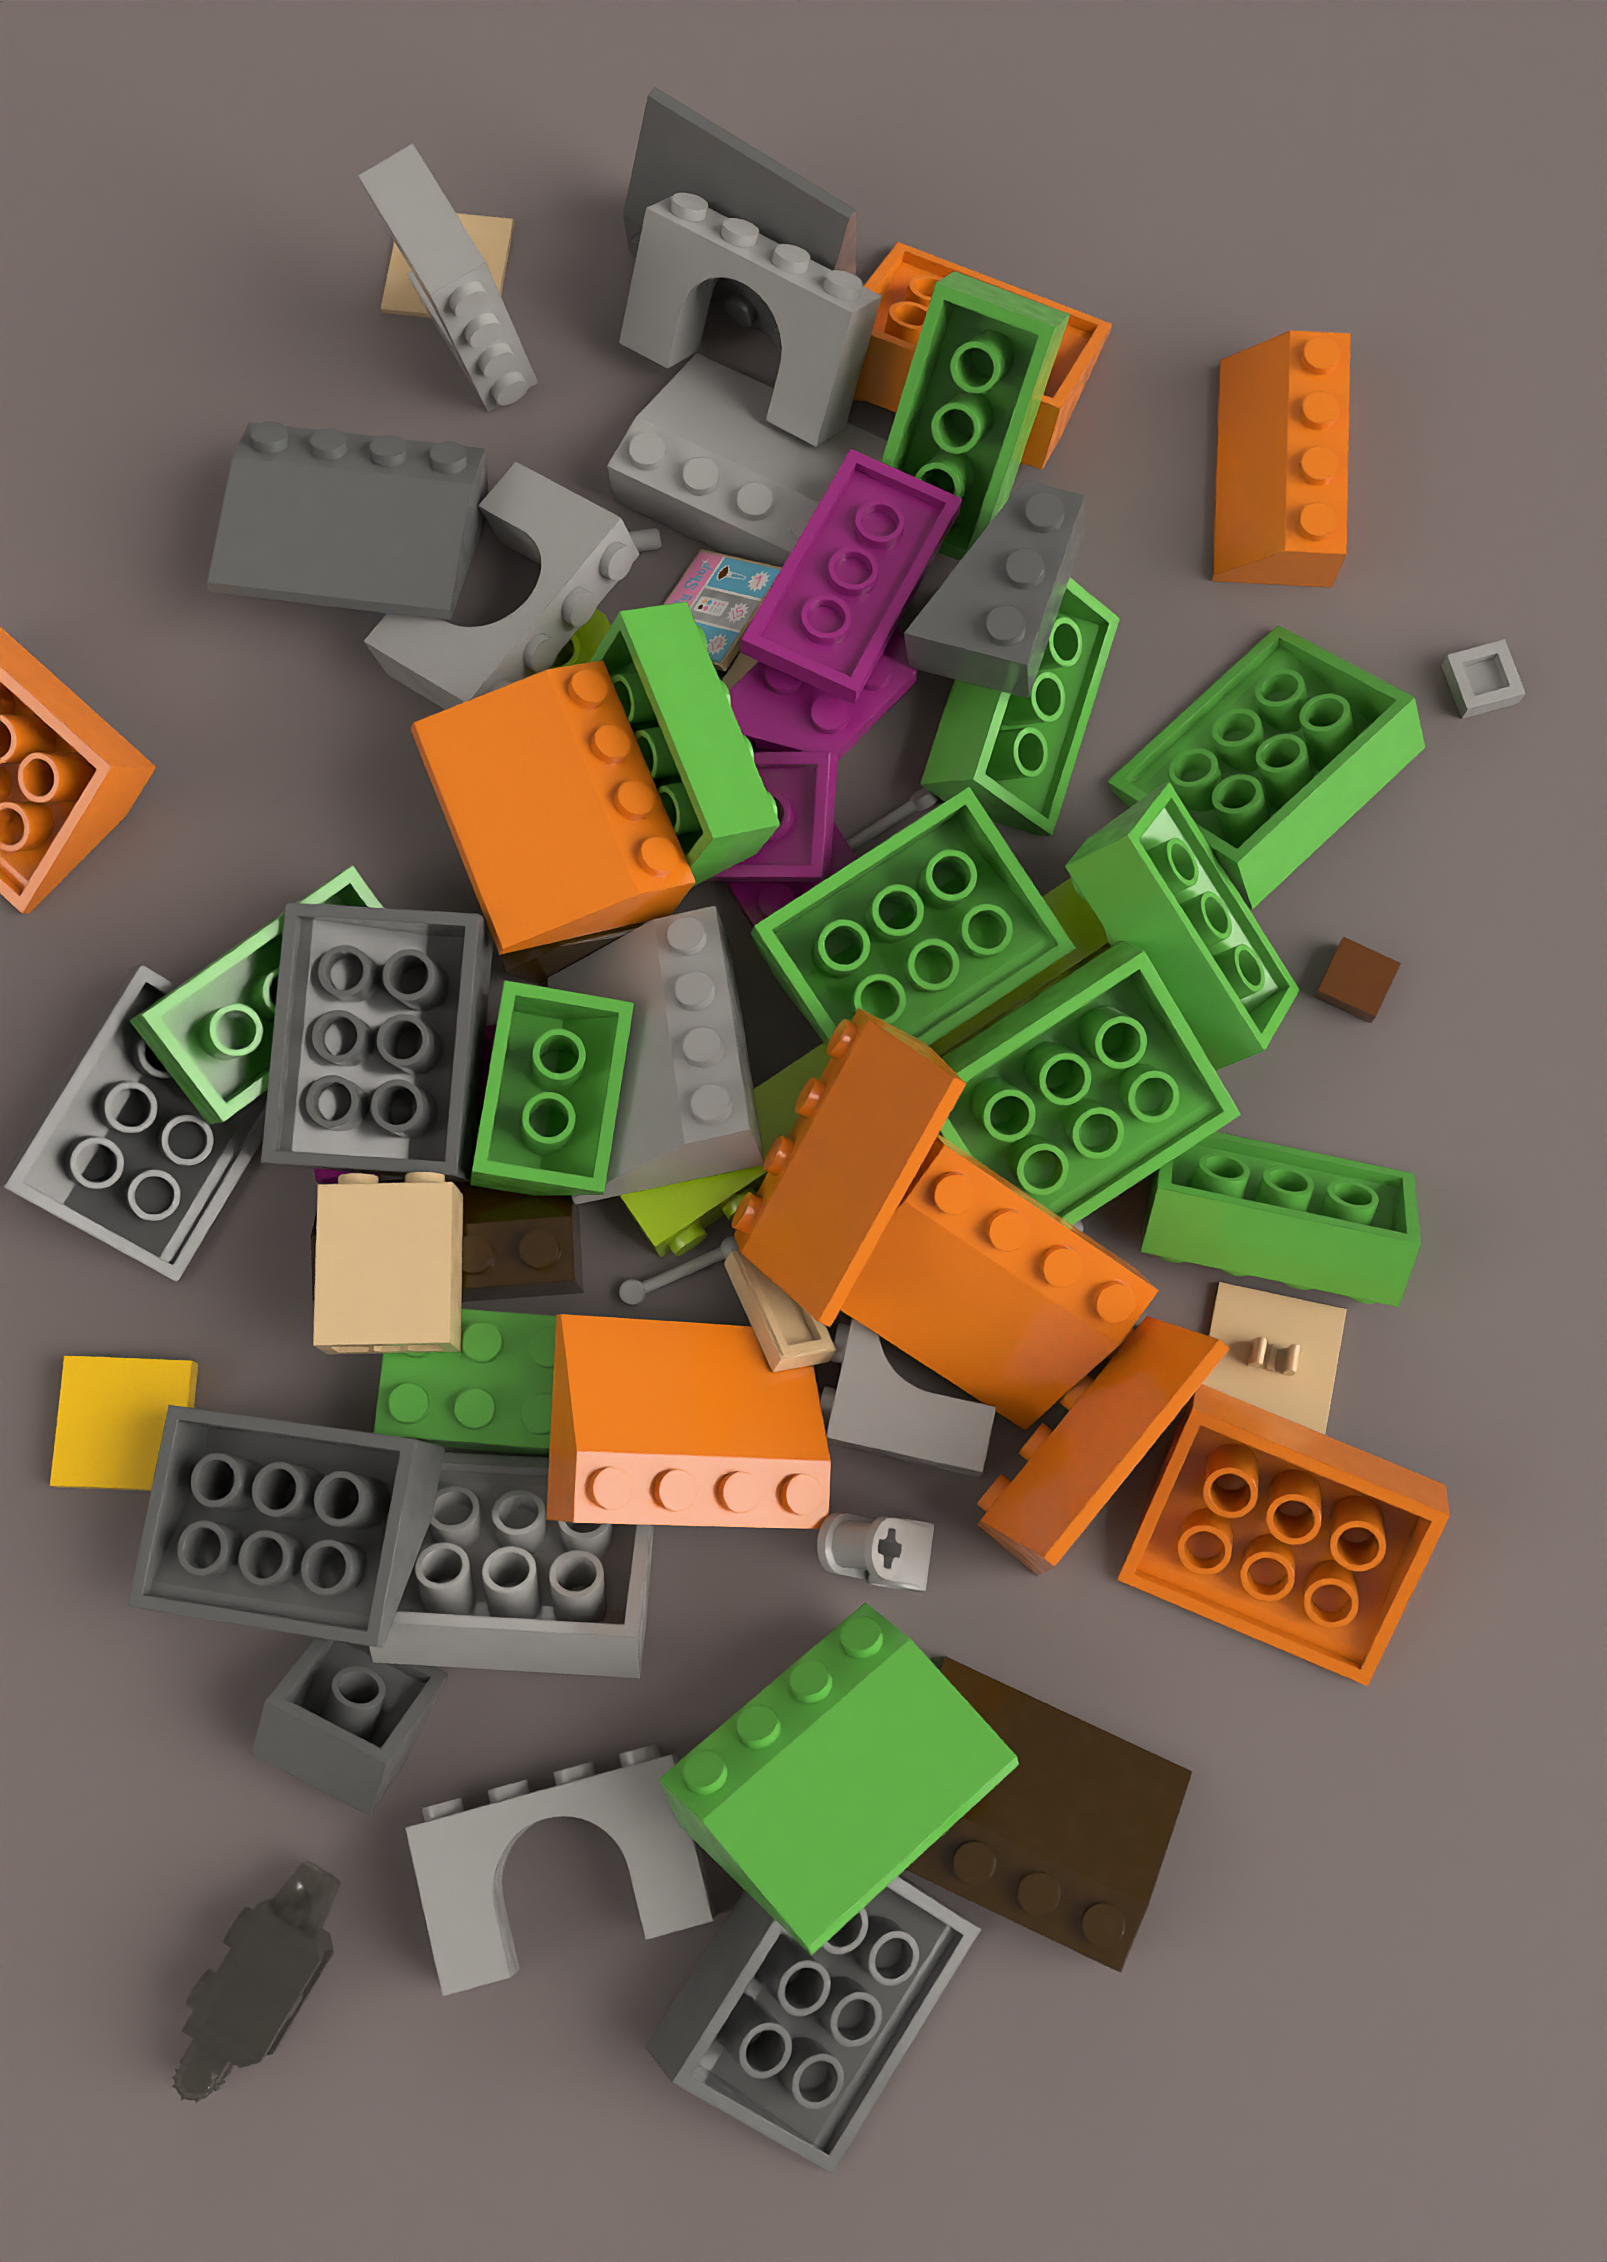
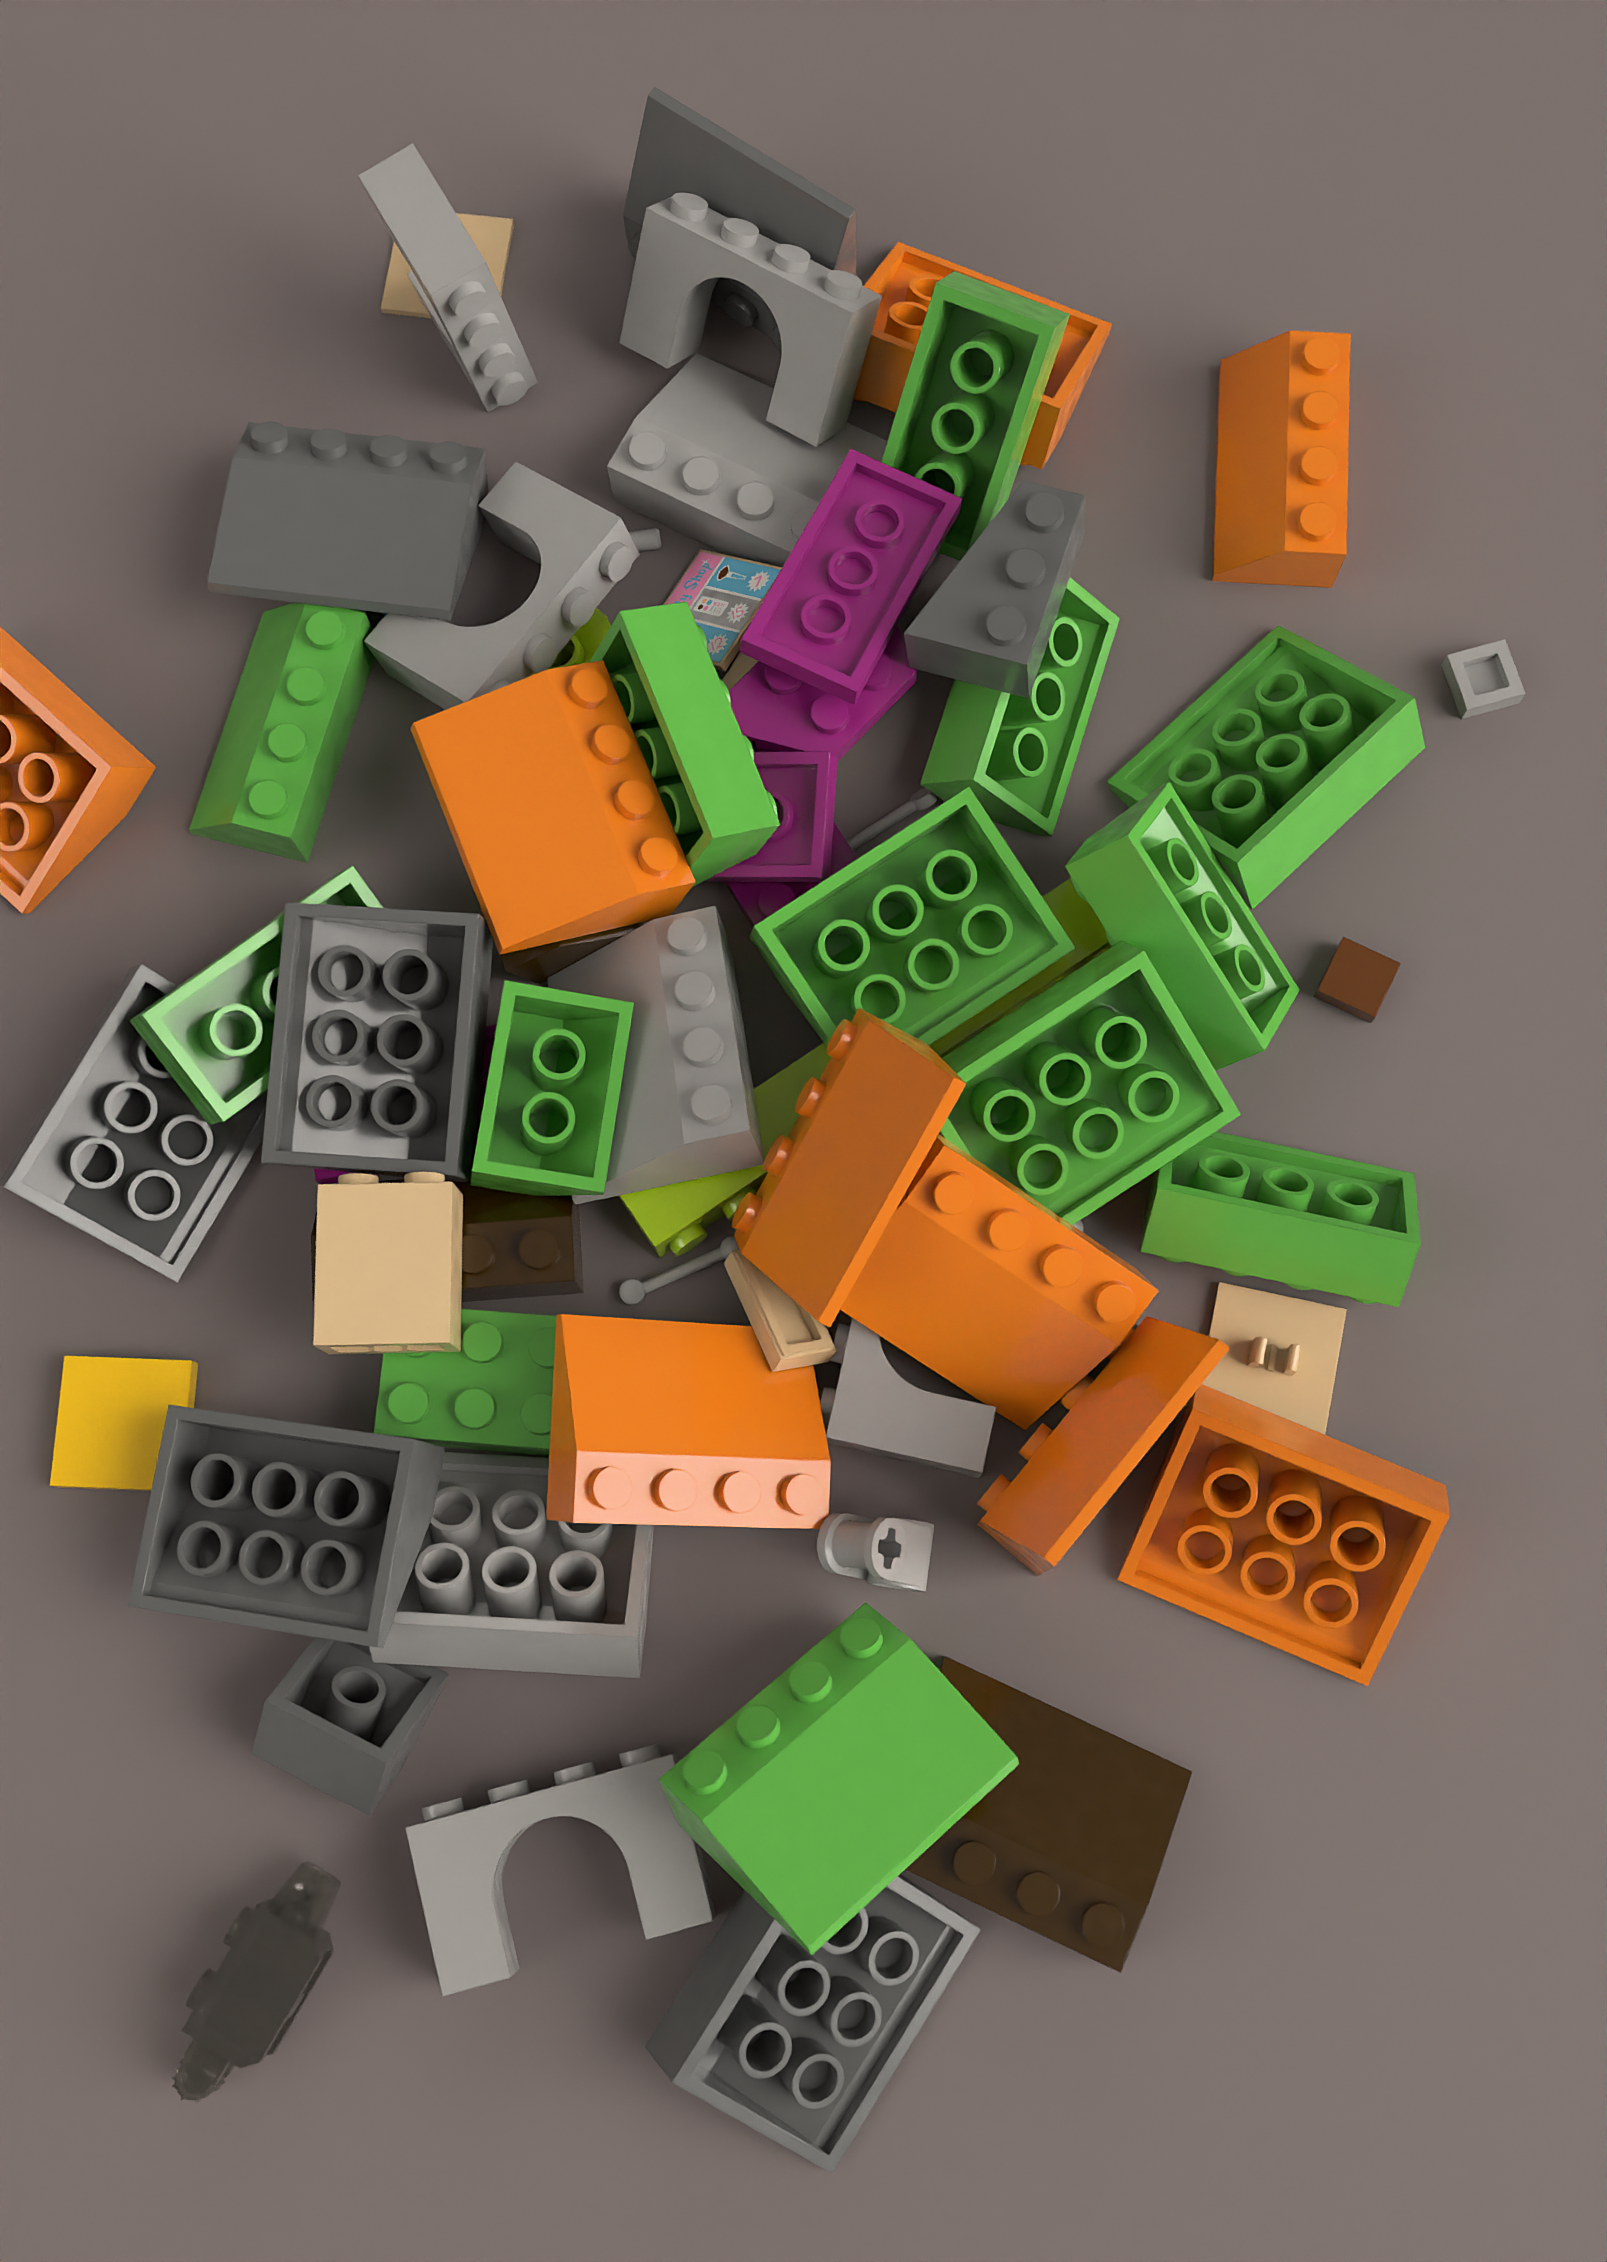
(286, 730): none -> bright green slope

